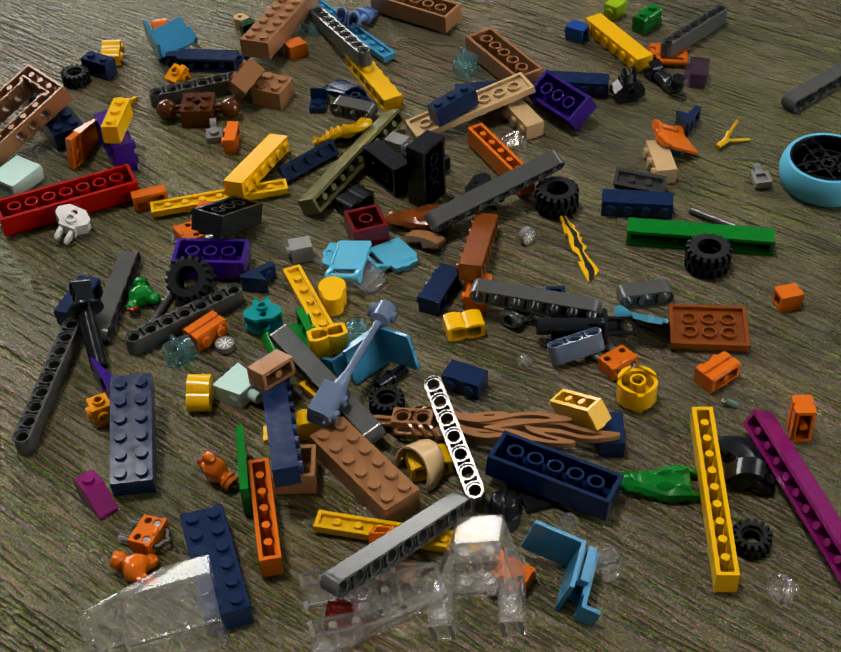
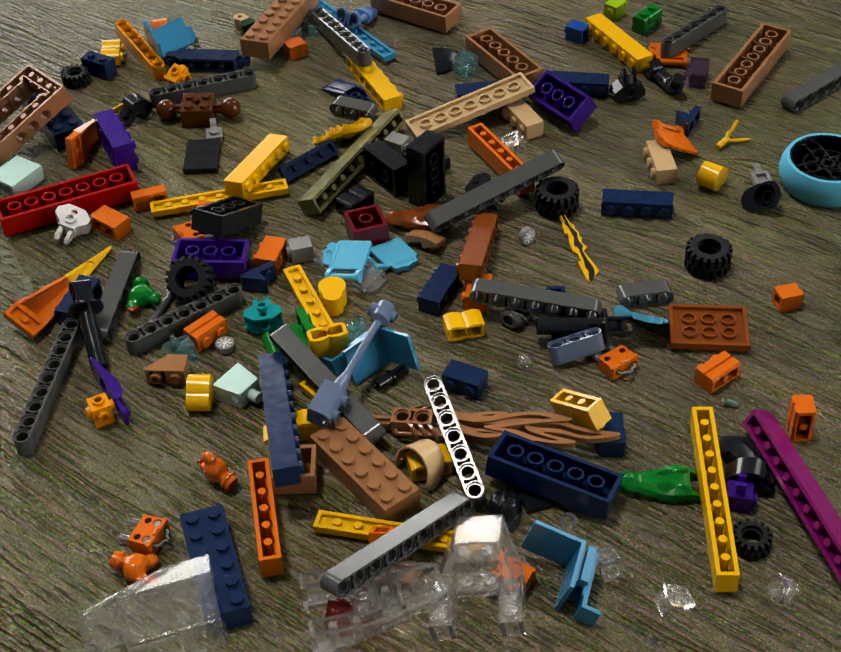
(36, 310): none -> orange plate
(95, 494): magenta slope -> none
(110, 223): none -> orange brick
(116, 120): yellow brick -> none
(132, 434): dark blue brick -> none
(134, 105): none -> black brick
(140, 49): none -> light orange beam
(169, 370): none -> medium nougat slope
(202, 156): none -> black tile
(231, 137): orange piece -> none
(244, 482): green tile -> none
(247, 76): medium nougat brick -> none
(271, 250): none -> orange brick
(271, 370): medium nougat brick -> none
(273, 91): medium nougat brick -> none
(319, 100): dark blue slope -> none
(385, 394): black tyre -> none
(443, 59): none -> black brick
(453, 104): dark blue brick -> none
(637, 388): yellow brick -> none
(639, 180): dark grey plate -> none
(673, 597): none -> clear bracket
(677, 233): green brick -> none
(712, 175): none -> yellow piece
(712, 218): dark grey bar -> none
(741, 494): none -> dark purple brick
(751, 65): none -> medium nougat brick
(761, 196): none -> black piece

